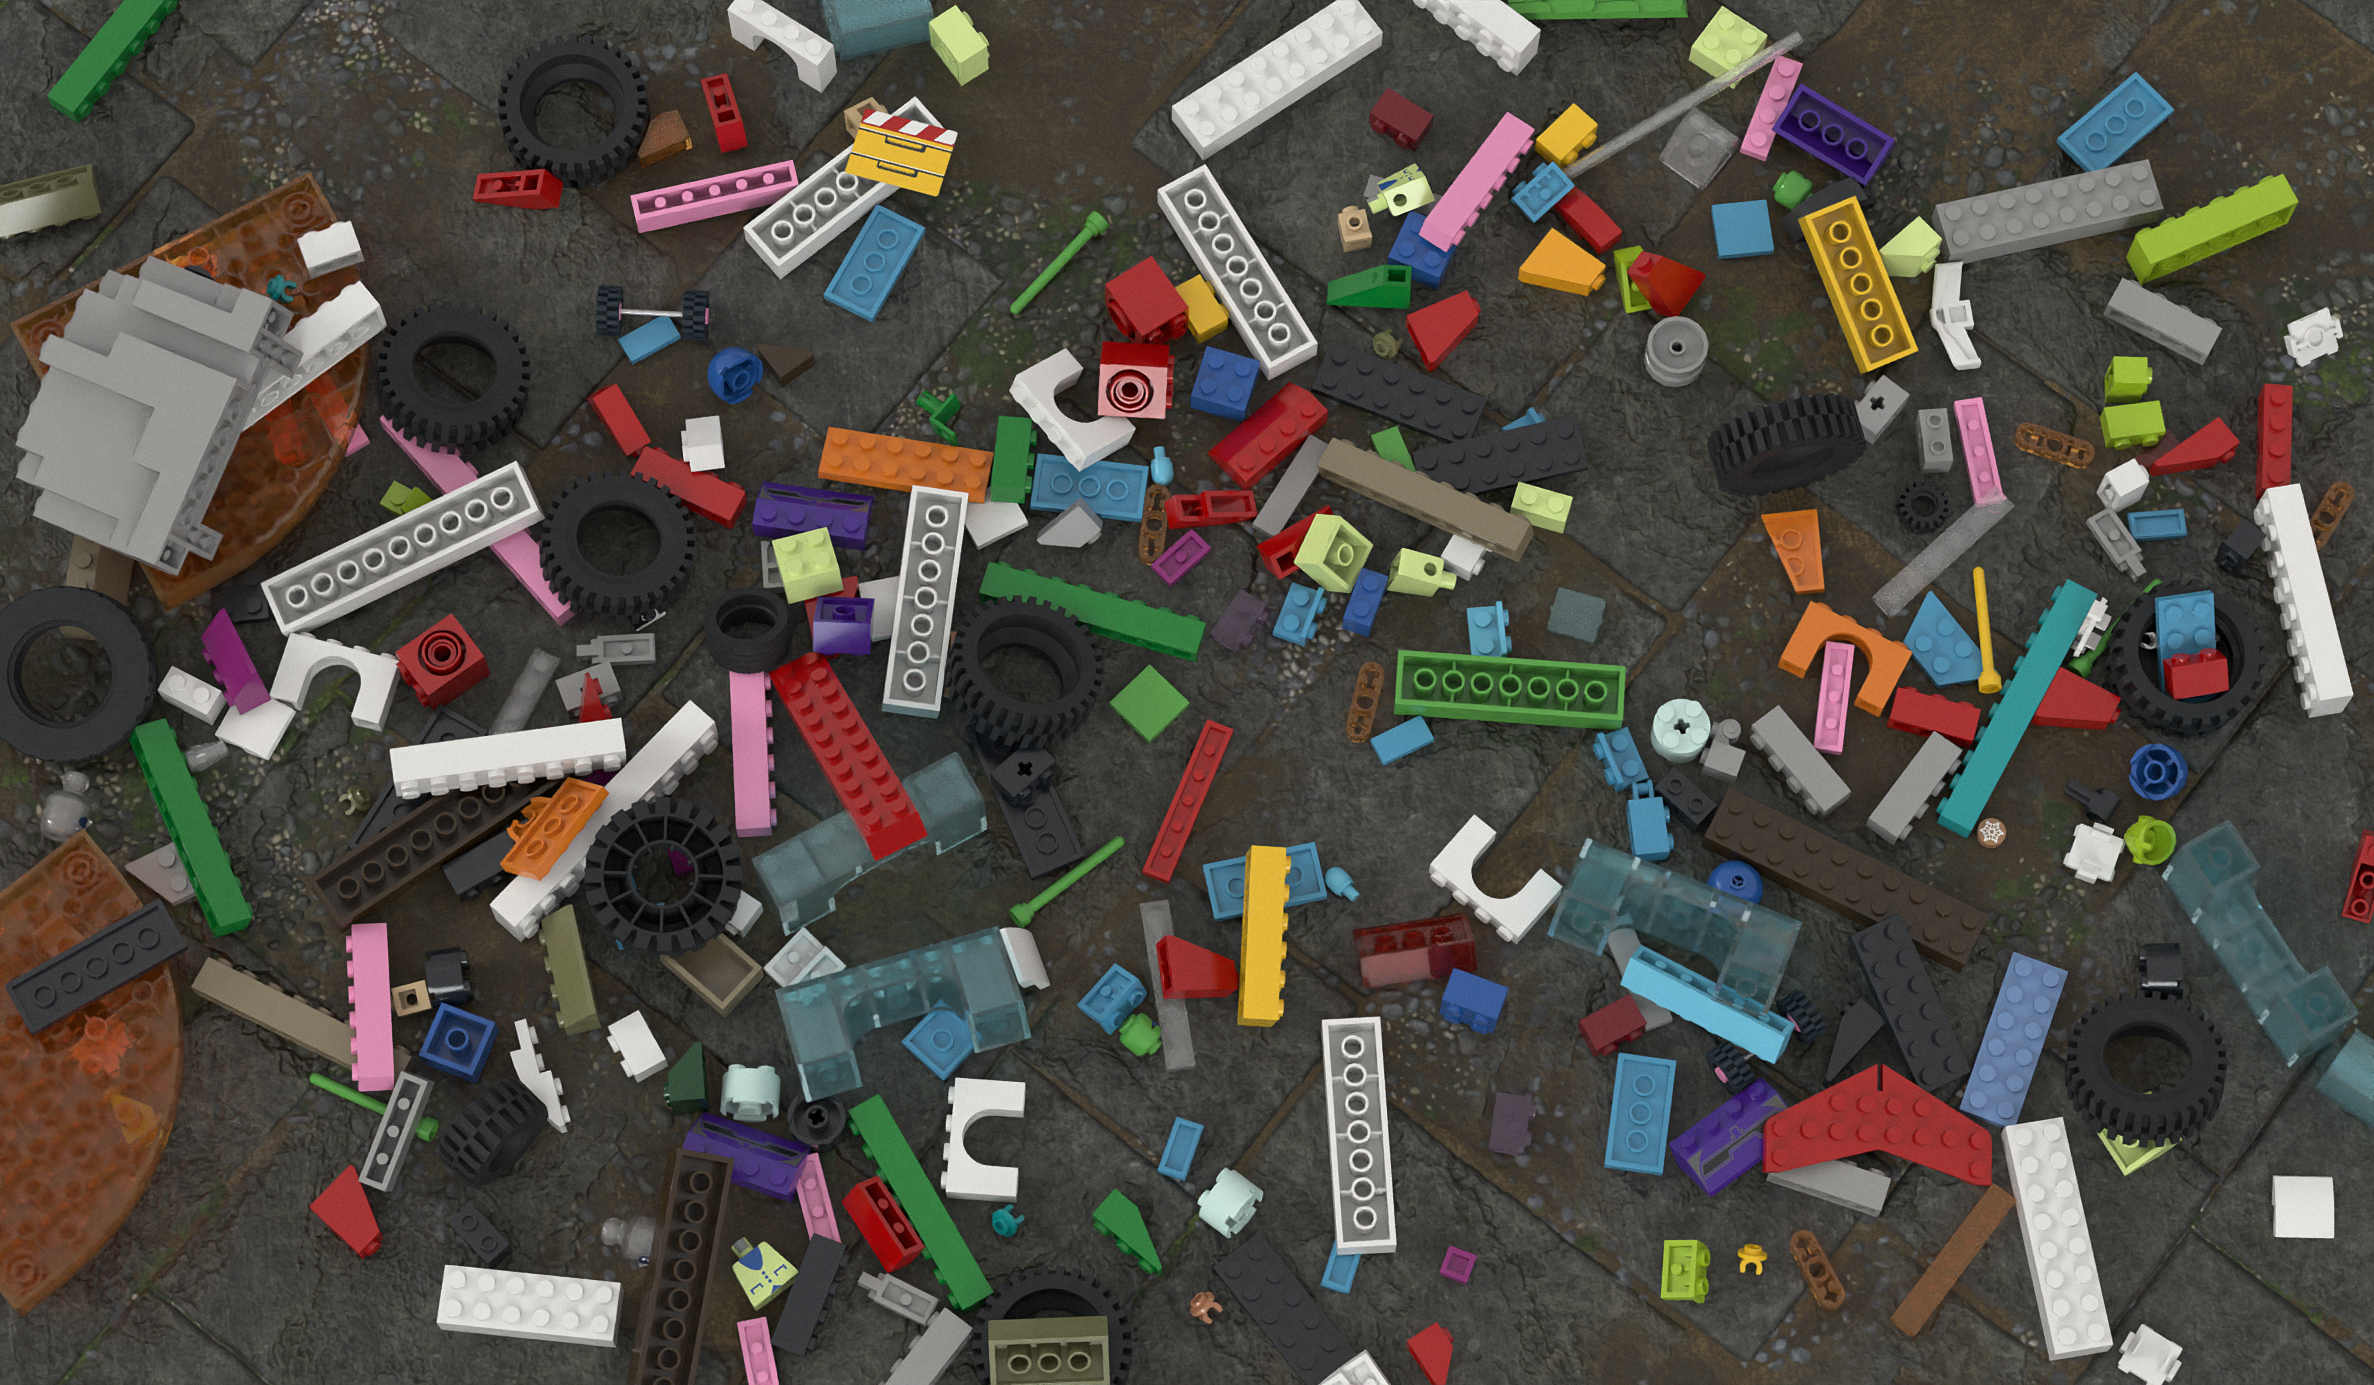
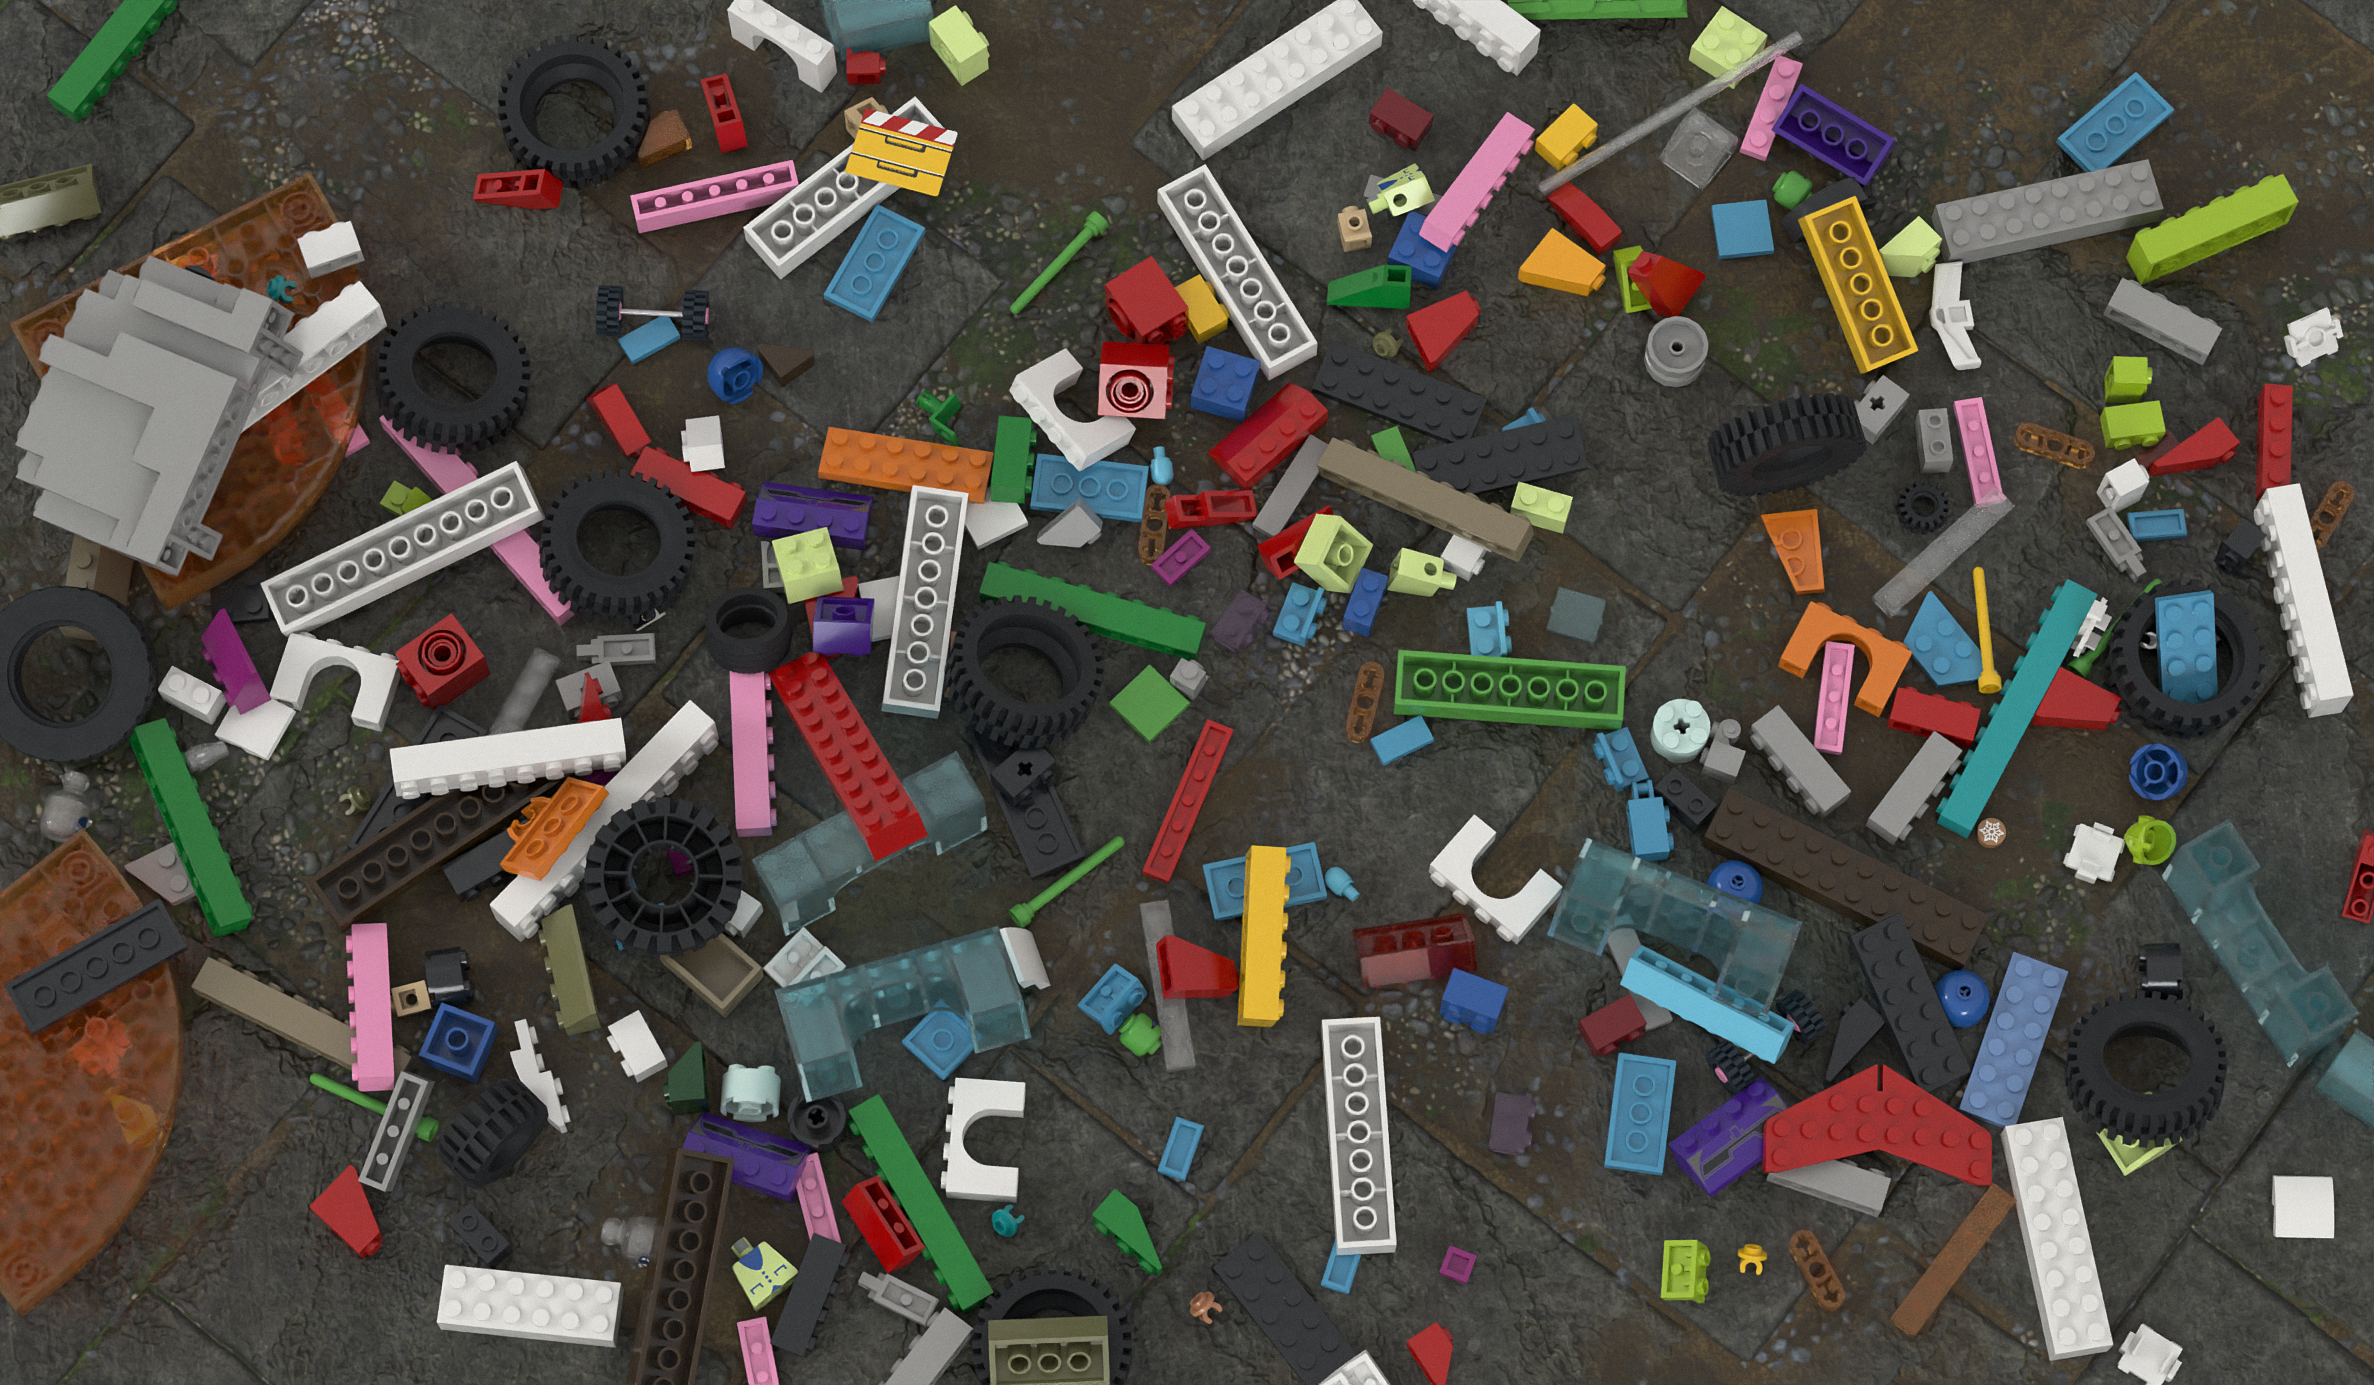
(864, 67): none -> red brick
(1188, 678): none -> light grey brick
(1229, 1203): light aqua brick -> none
(1542, 192): dark azure bracket -> none
(1963, 997): none -> blue cylinder
(2099, 804): black axle -> none
(2195, 674): red brick -> none

